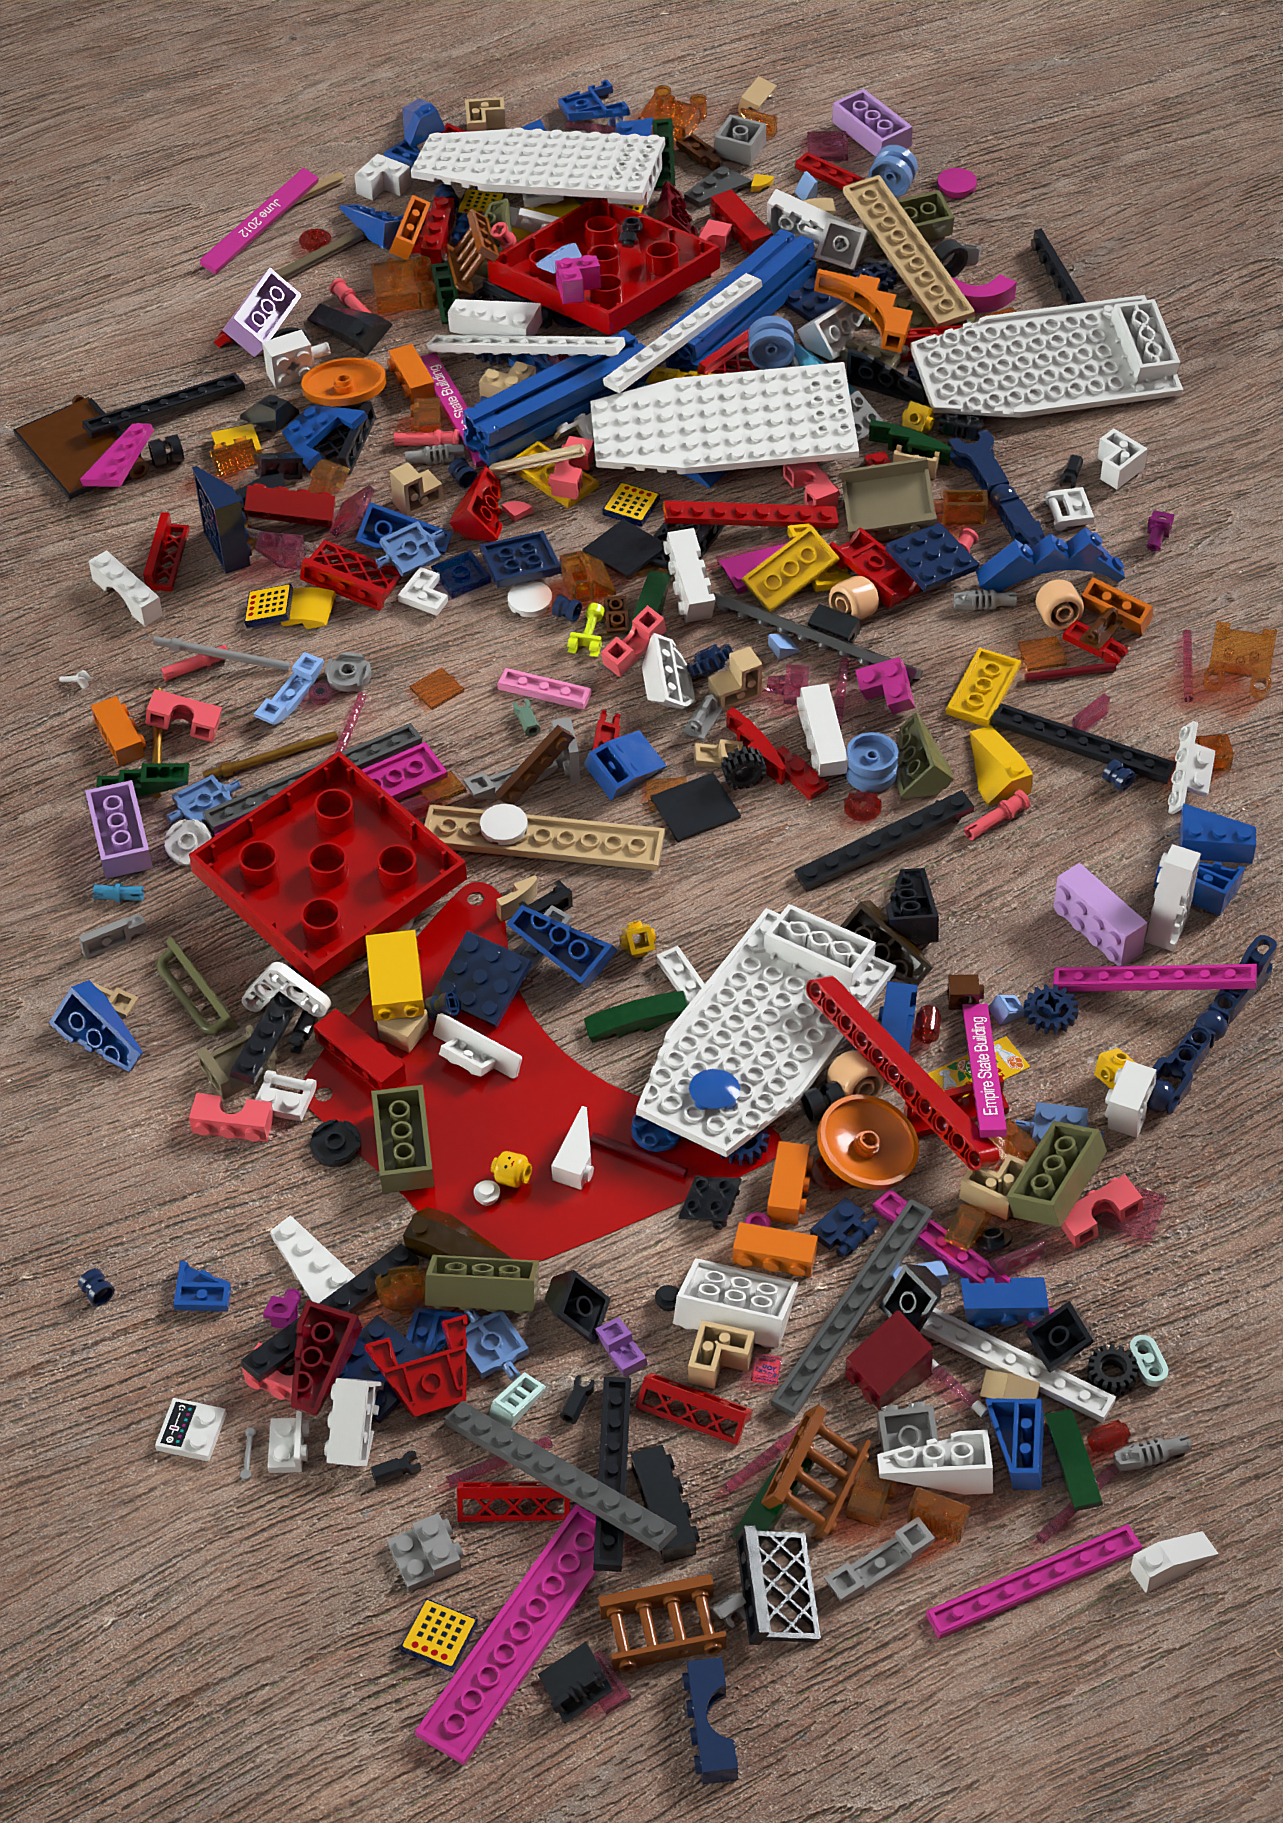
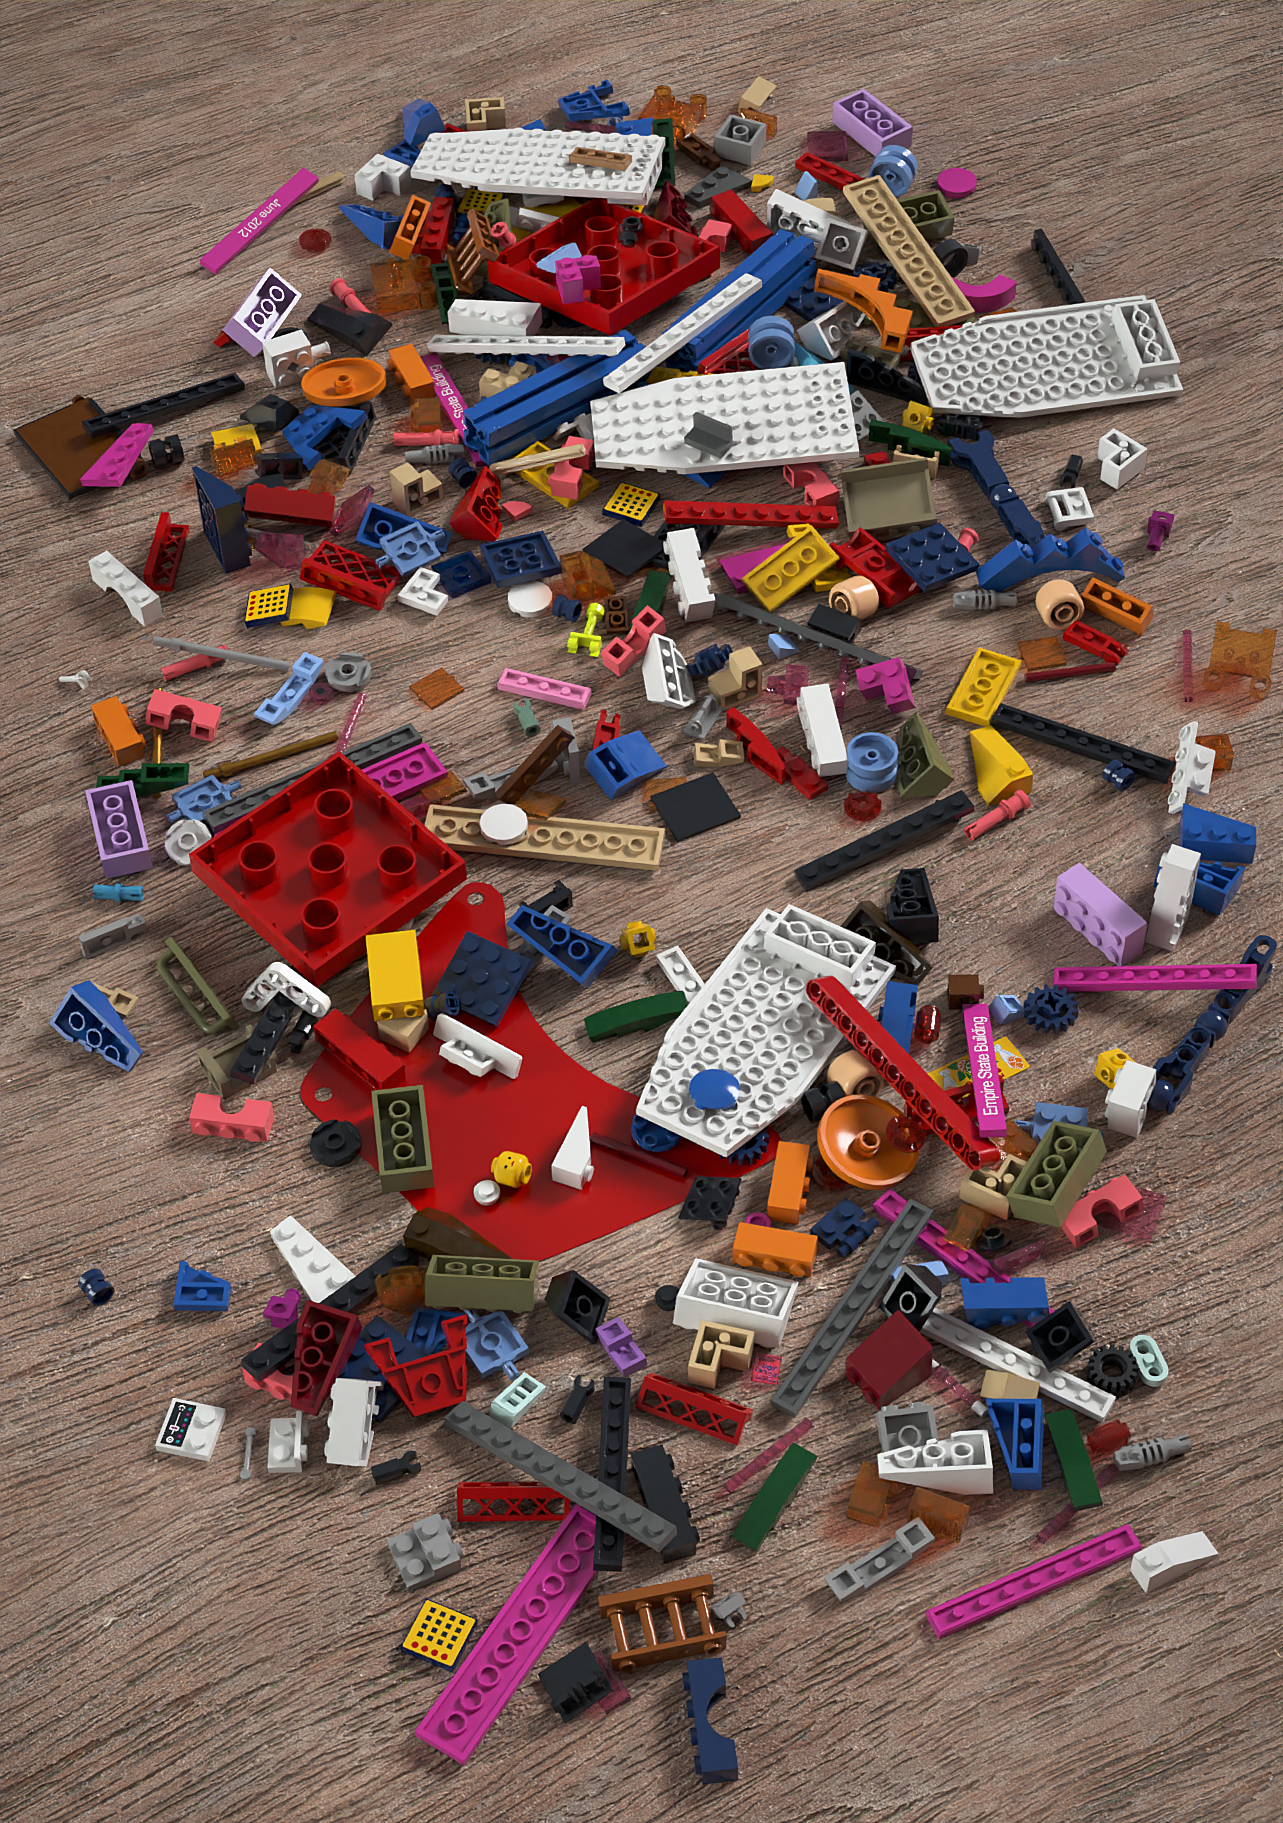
(285, 1103): white plate -> none
(321, 254): dark tan axle -> none
(488, 1465): clear pink bar -> none
(523, 891): tan slope -> none
(540, 804): none -> clear orange piece
(600, 158): none -> medium nougat tile
(709, 435): none -> dark grey panel
(740, 777): black tyre -> none
(754, 1582): fence -> none
(791, 1470): dark orange fence -> none
(896, 1134): none -> clear red gear
(964, 507): clear orange slope -> none
(1092, 713): clear pink tile -> none
(1102, 629): reddish brown hinge -> none

